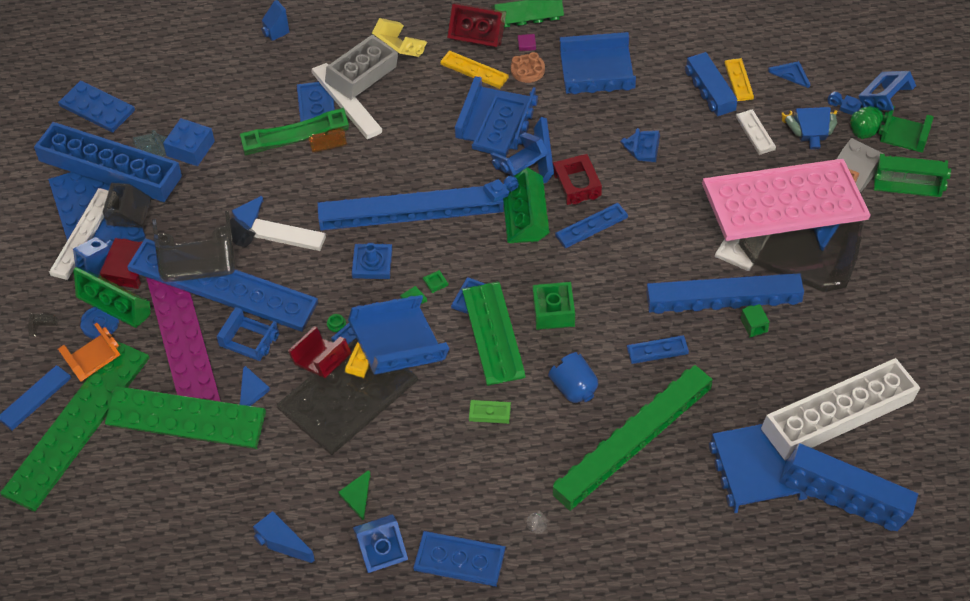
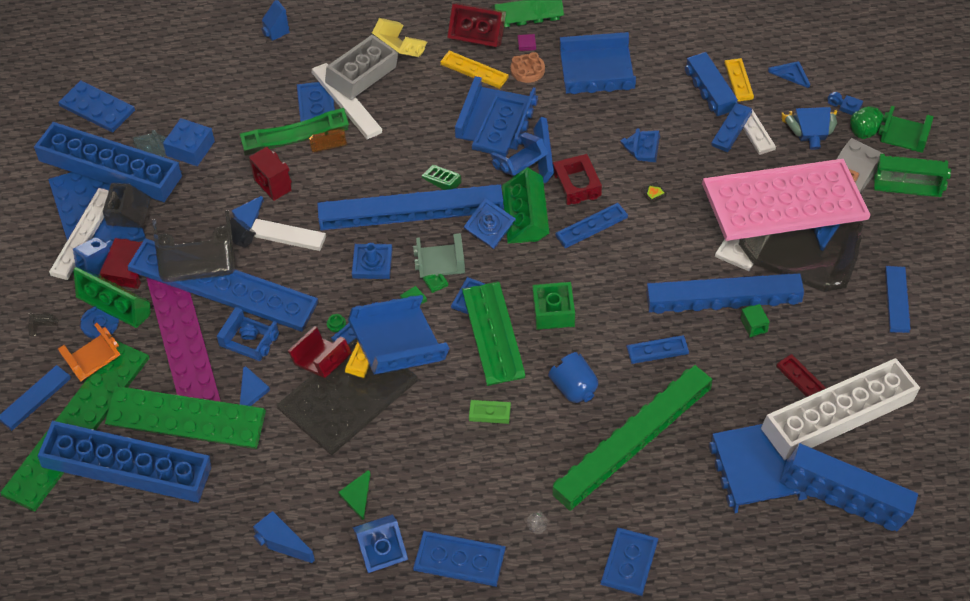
(125, 461): none -> blue brick
(248, 332): none -> blue plate
(270, 173): none -> dark red brick
(440, 259): none -> sand green panel
(455, 178): none -> green slope
(489, 223): none -> blue plate
(497, 190): blue plate -> none
(629, 561): none -> blue tile
(653, 192): none -> tile
(732, 127): none -> blue plate
(800, 376): none -> dark red tile
(891, 82): blue panel -> none
(897, 299): none -> blue tile

